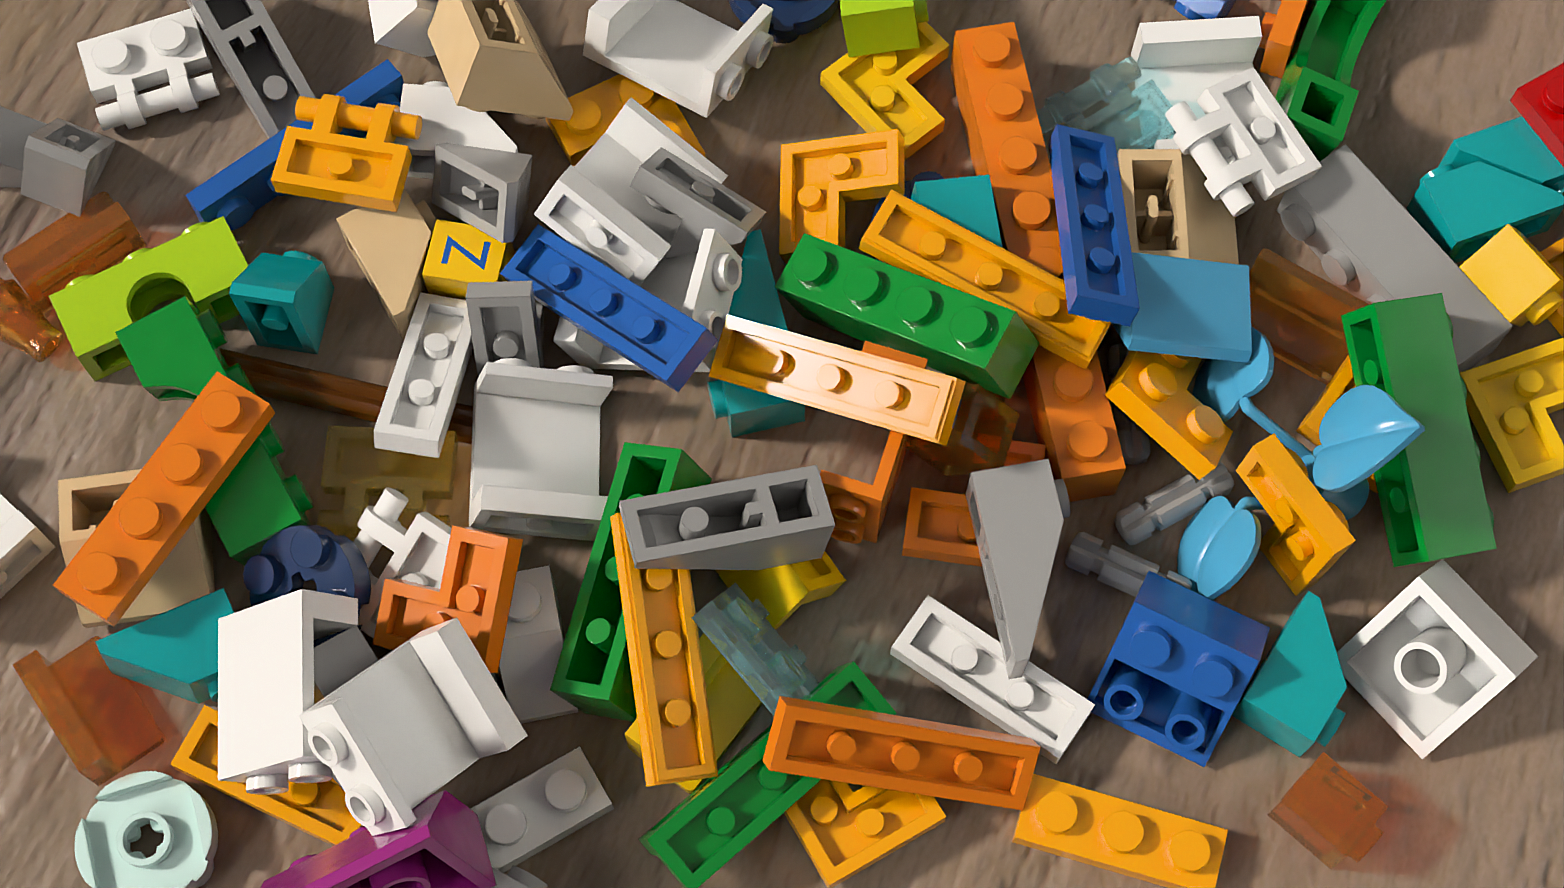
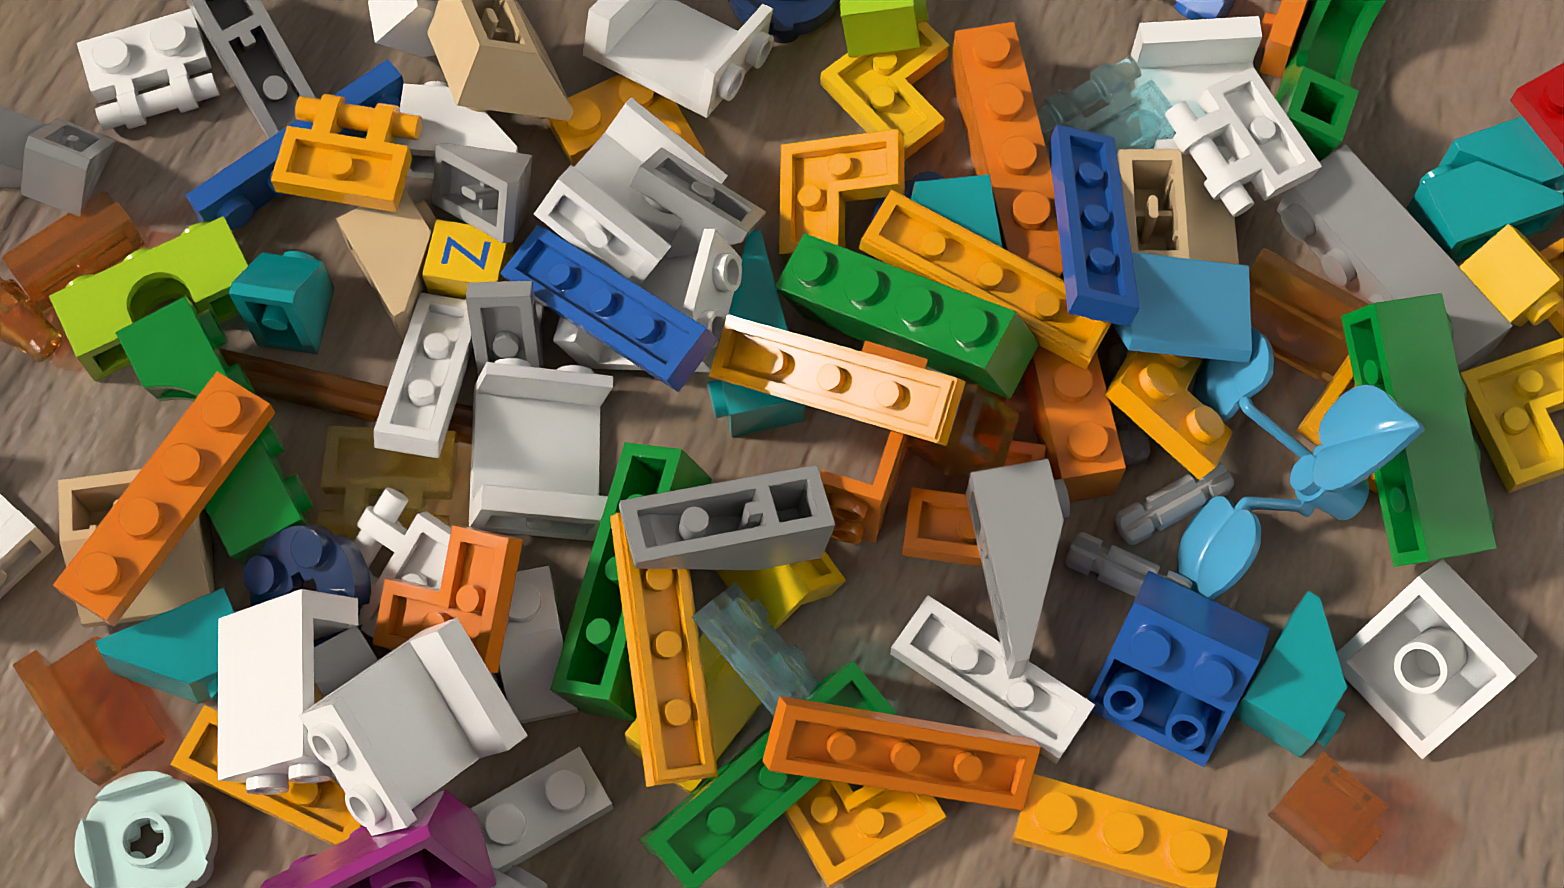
(1307, 529): light orange plate -> none

